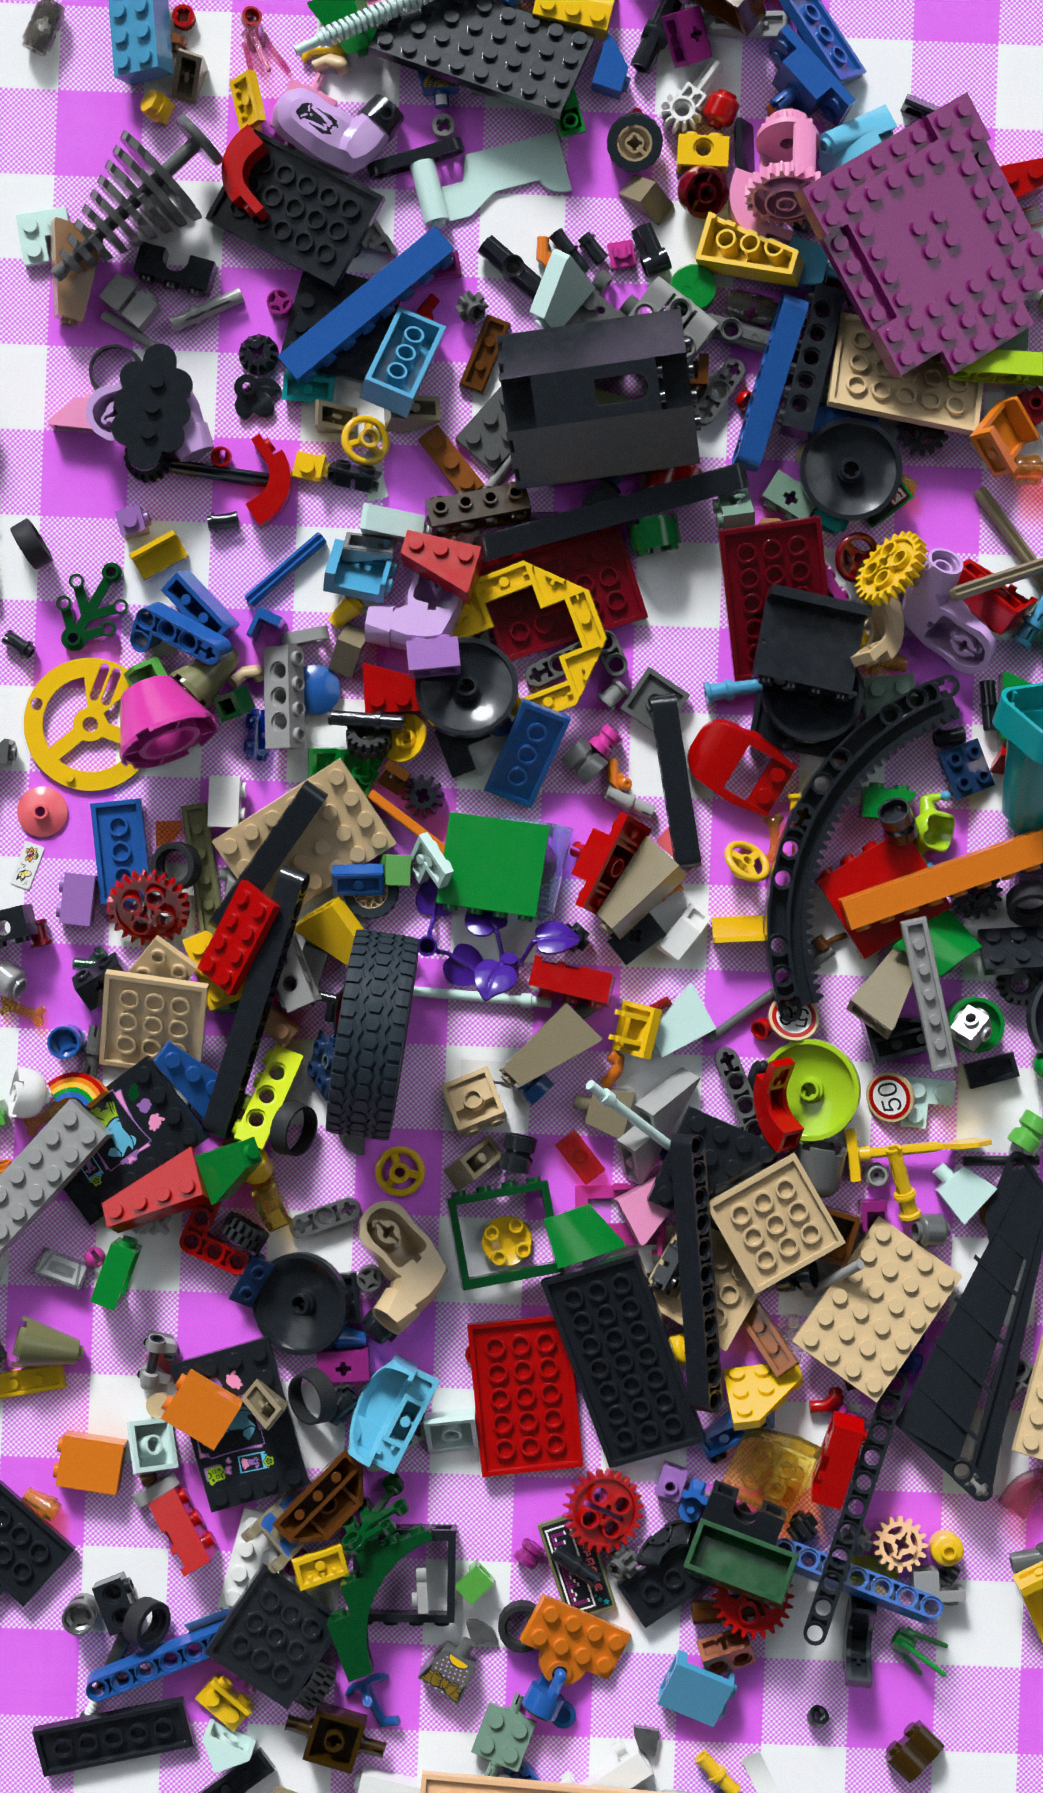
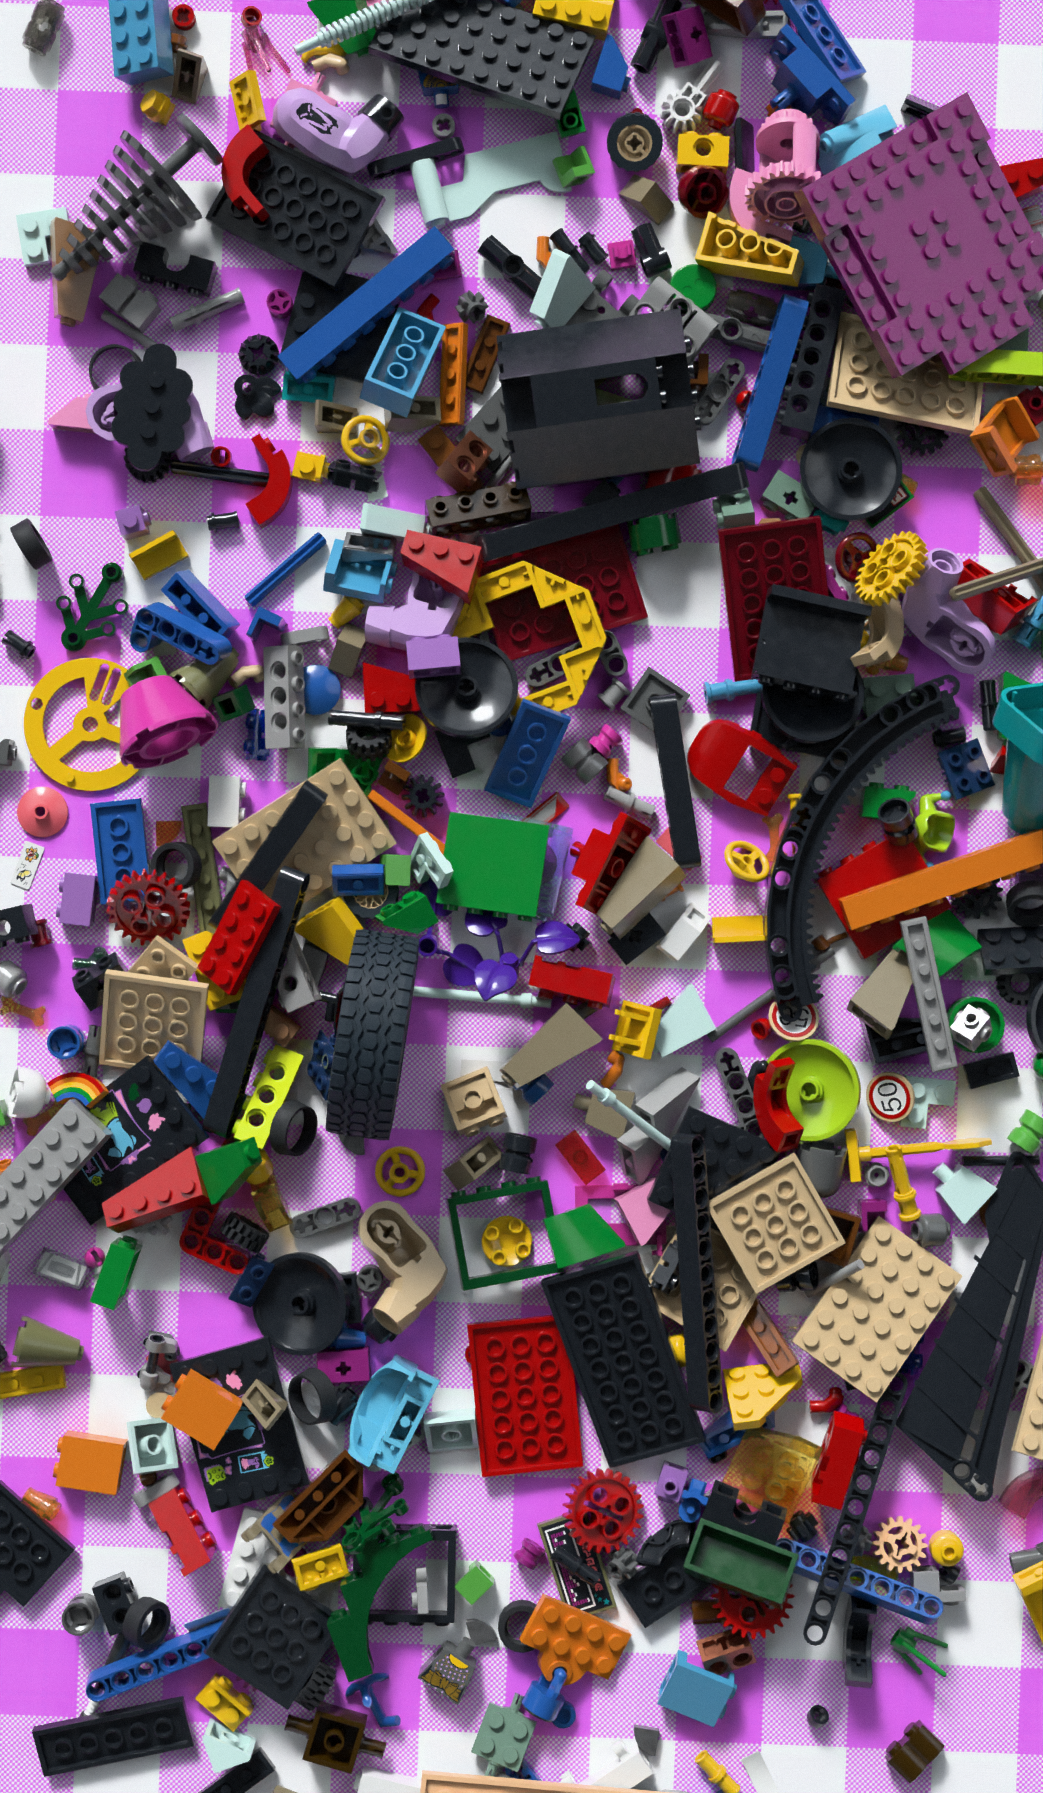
(410, 914): none -> green slope
(453, 374): none -> orange tile
(464, 462): none -> copper brick
(549, 808): none -> sticker
(574, 168): none -> bright green panel

